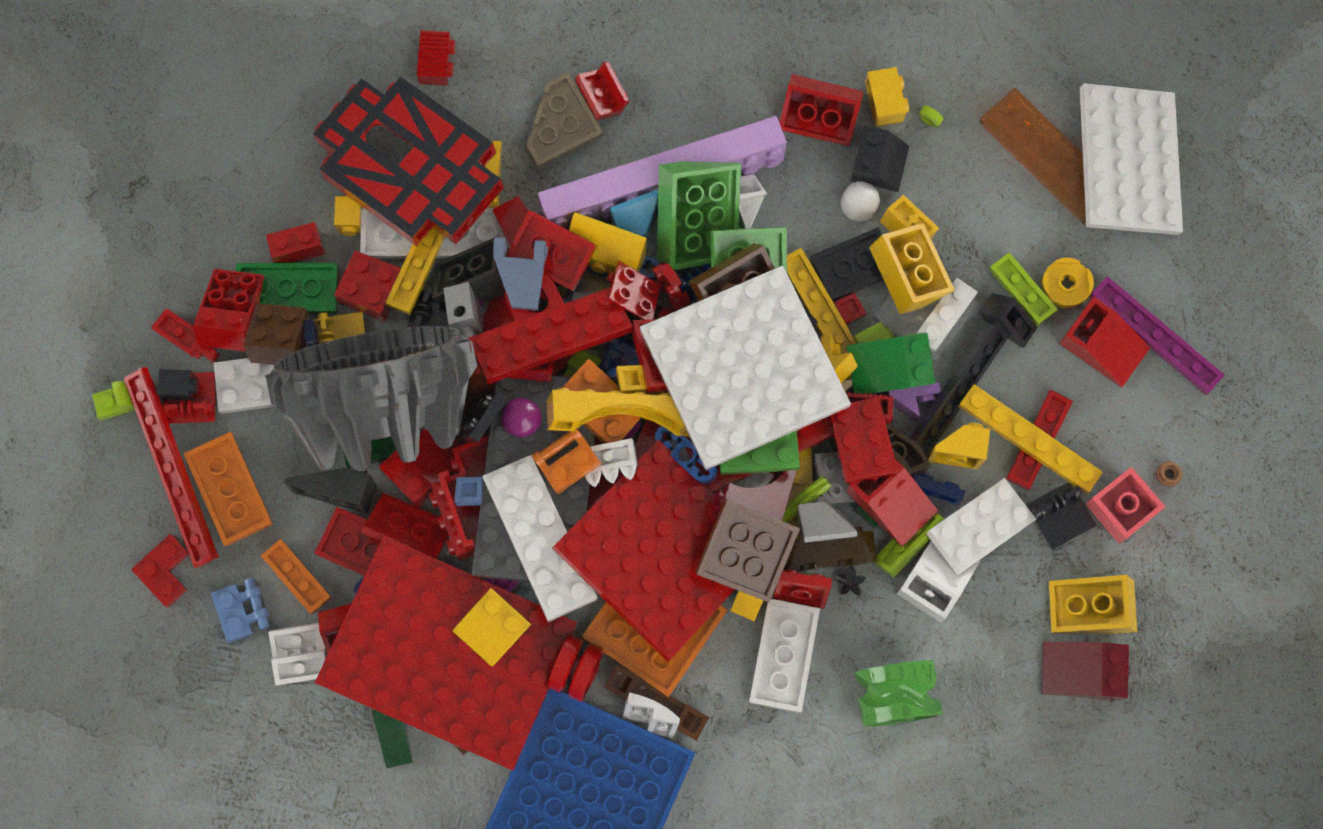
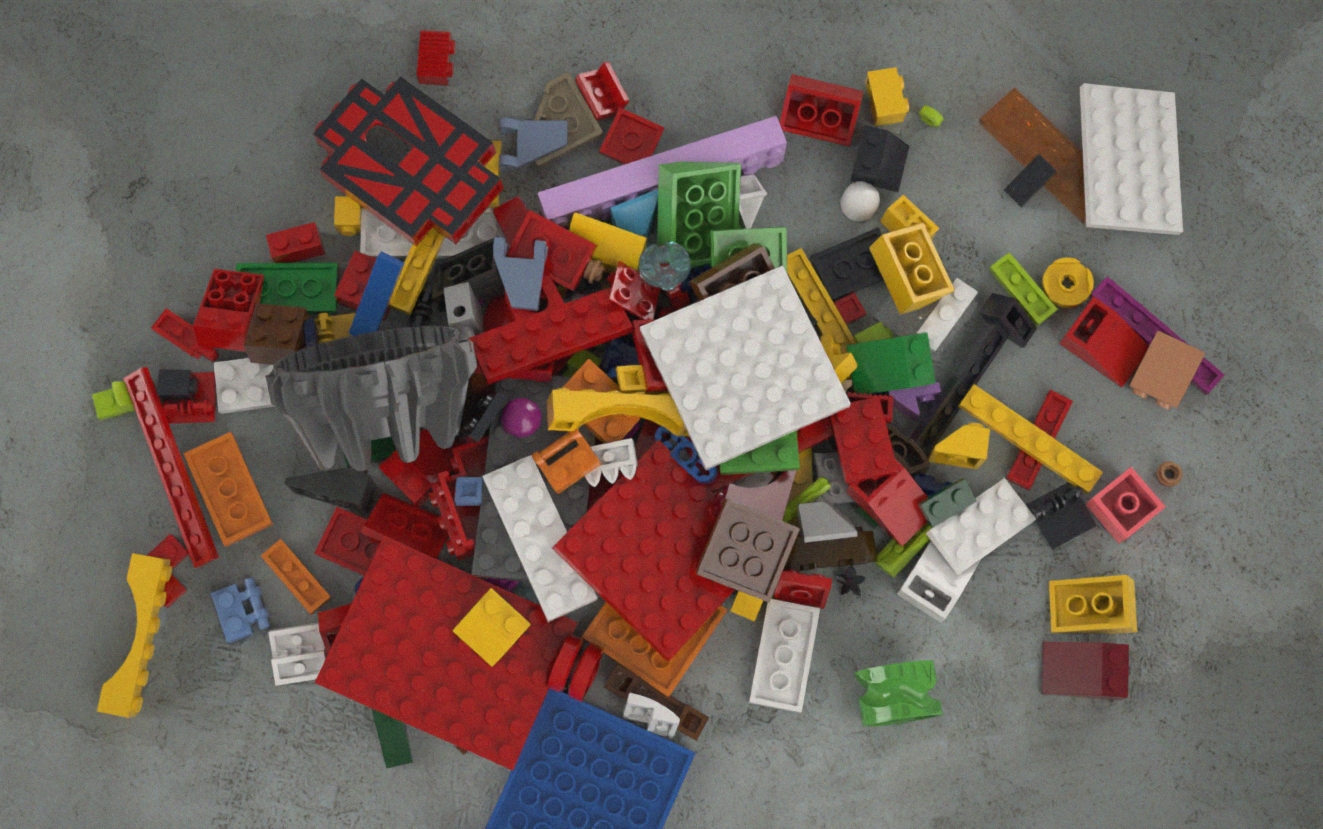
(147, 581): none -> yellow arch
(377, 294): none -> blue tile
(534, 141): none -> sand blue flag
(594, 271): none -> medium nougat plate
(631, 138): none -> red plate
(668, 276): none -> clear light blue plate
(947, 502): none -> plate
(1030, 180): none -> black plate
(1166, 370): none -> nougat brick

